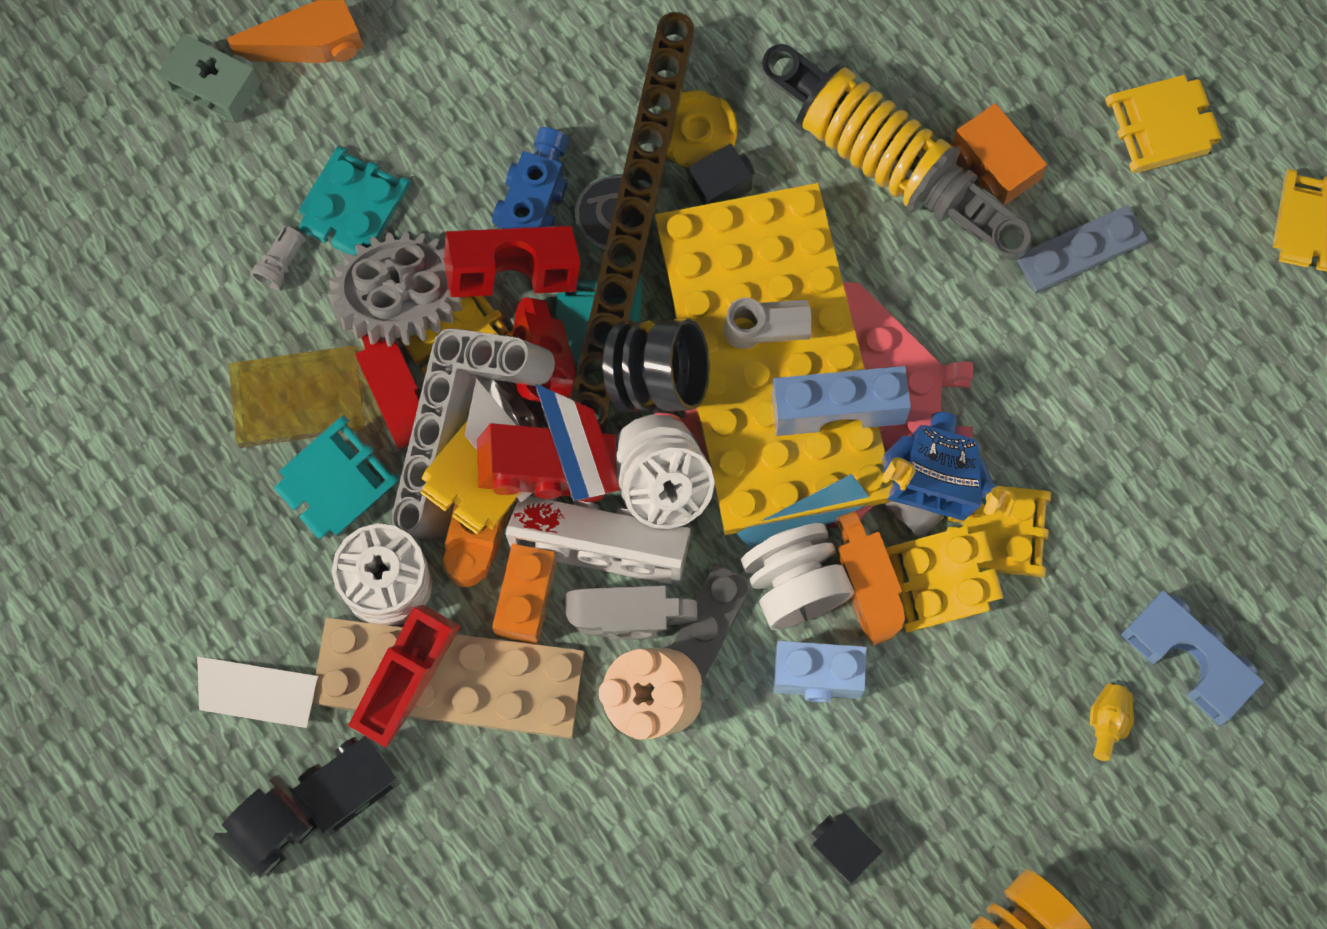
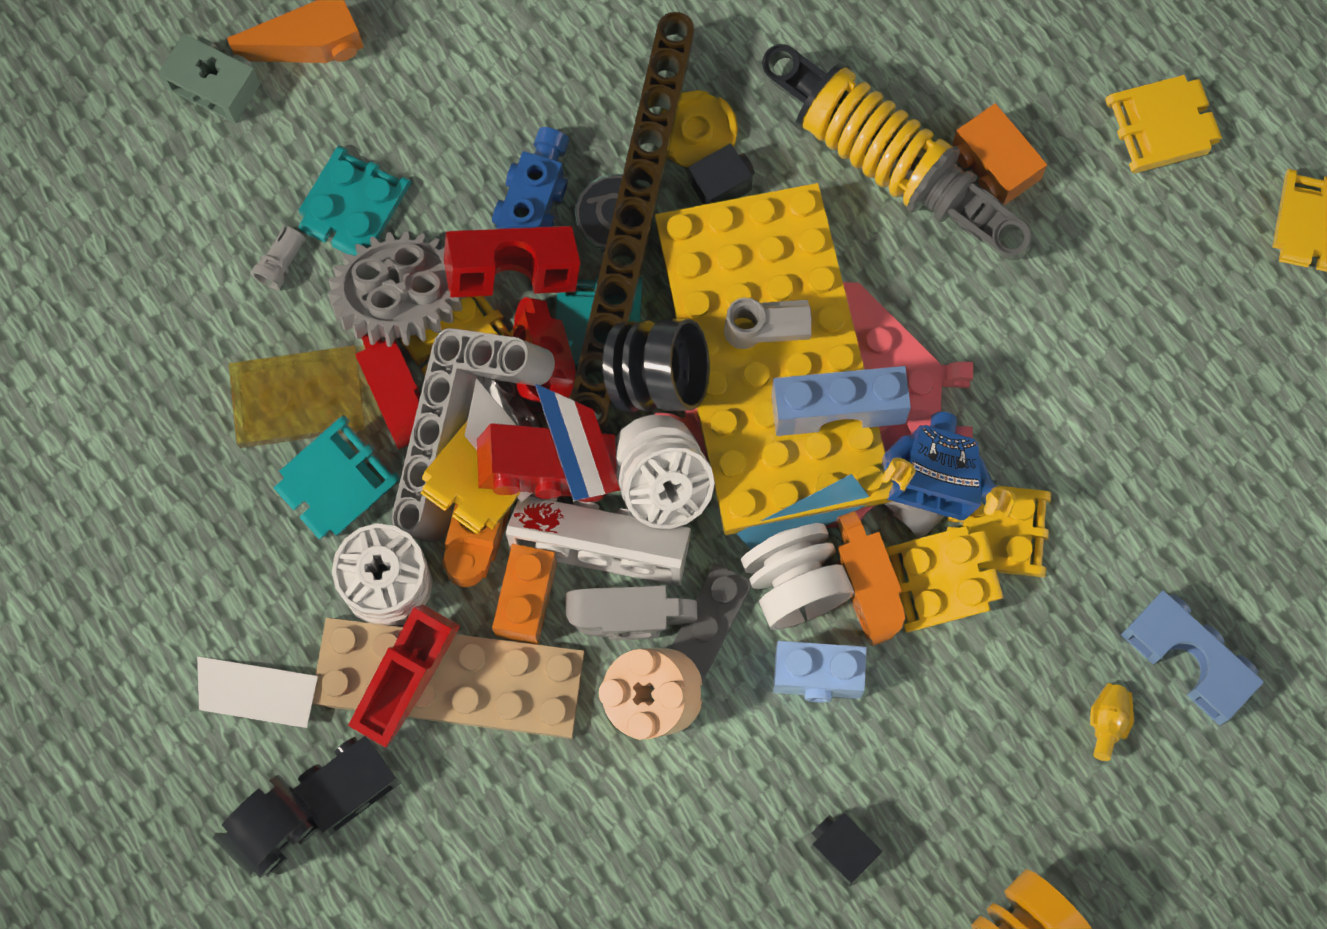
(1082, 249): sand blue plate -> none

